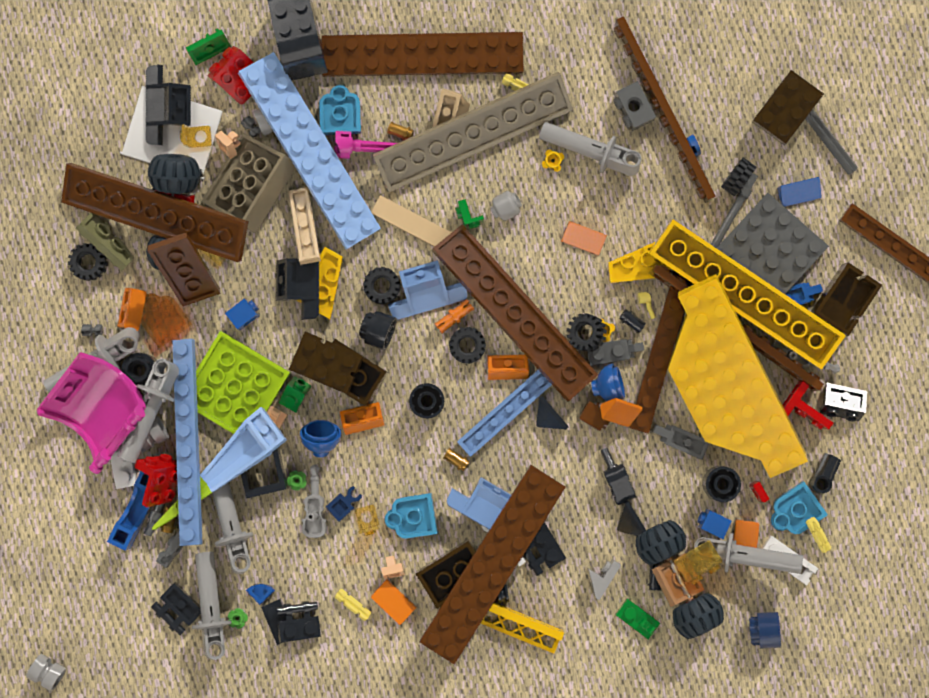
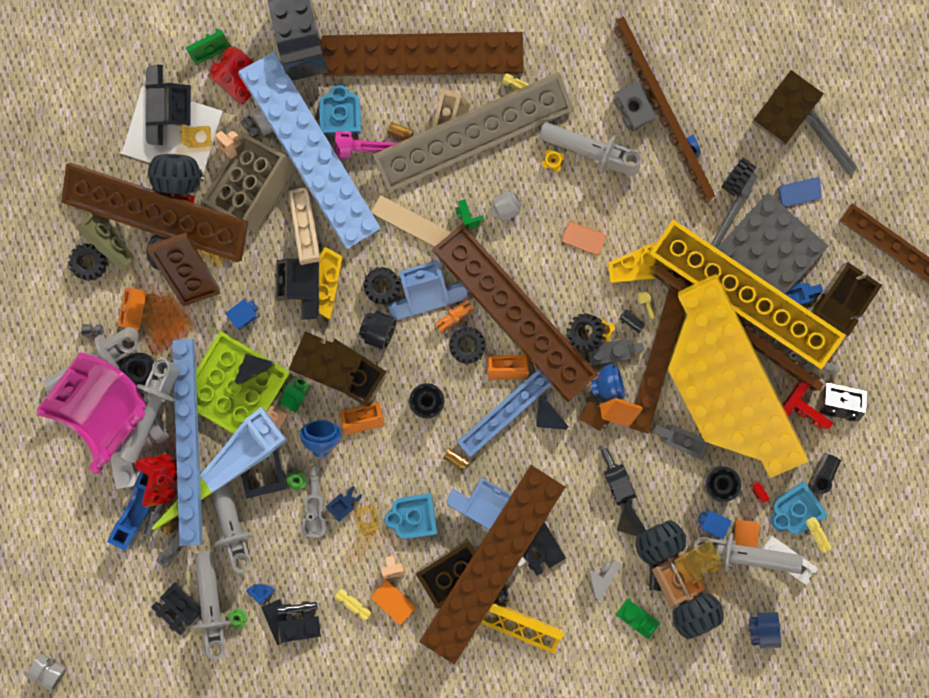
(252, 367): none -> black slope

